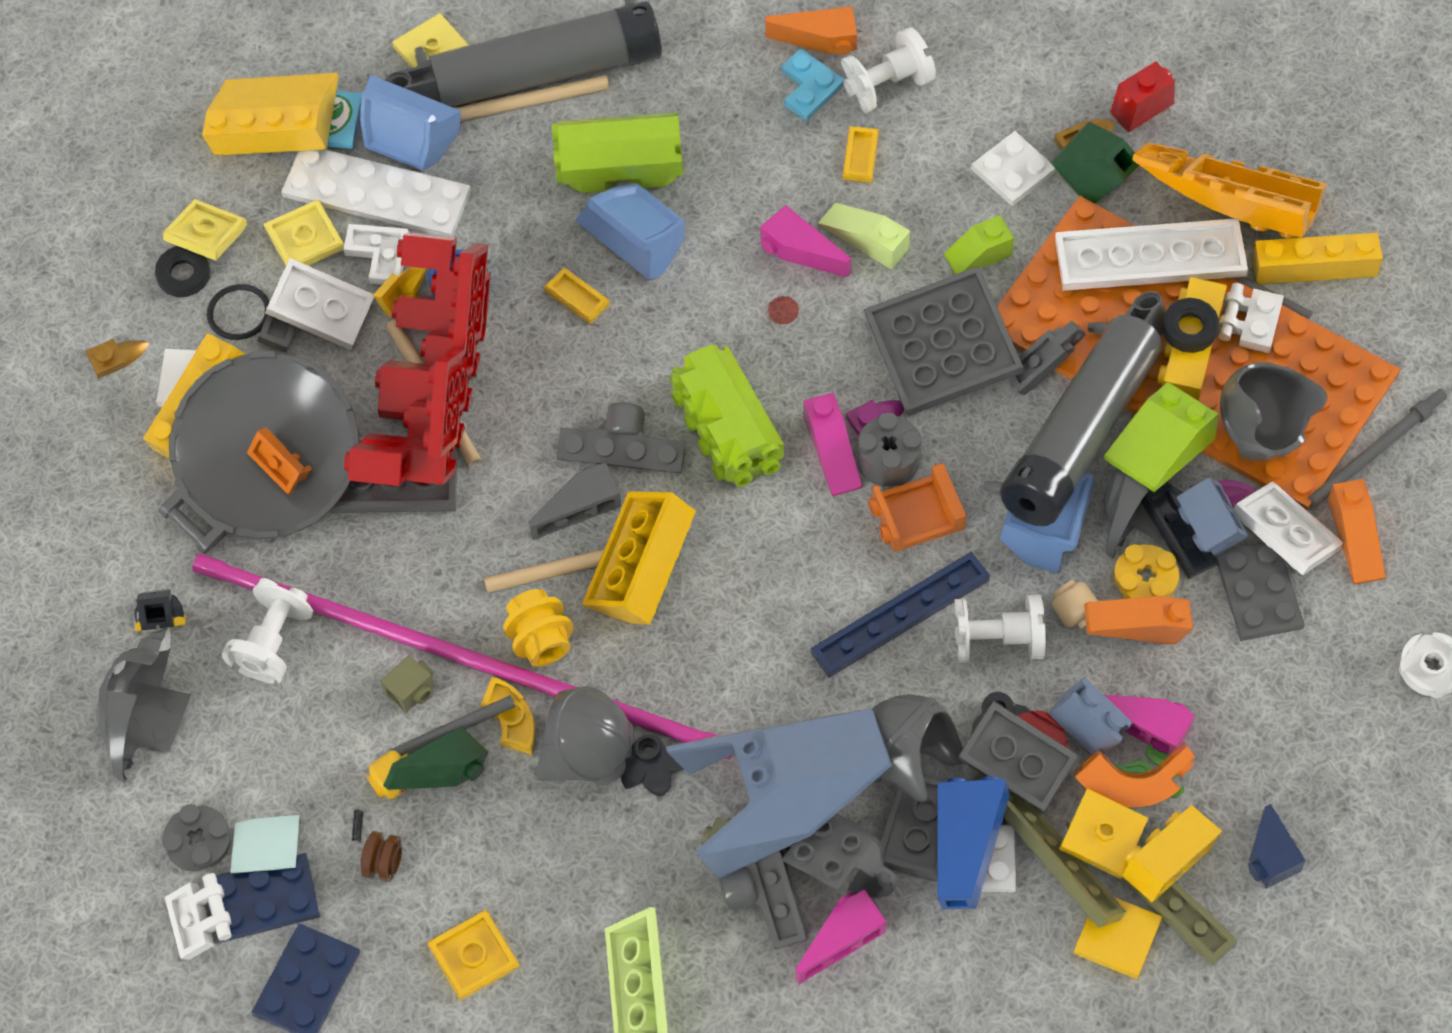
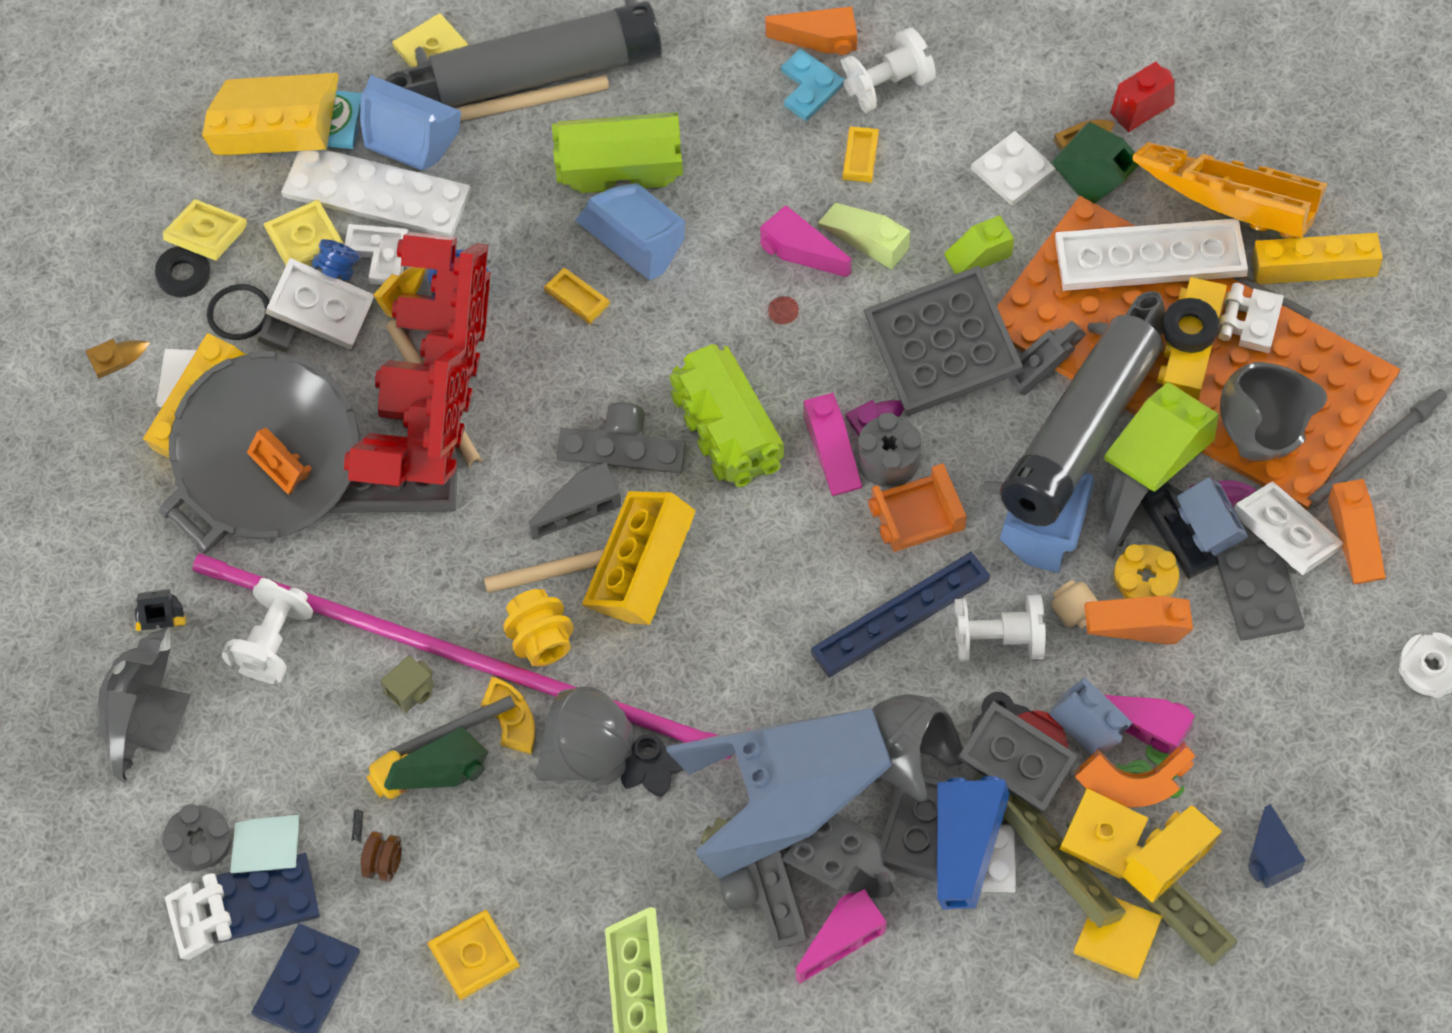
(335, 259): none -> blue wheel

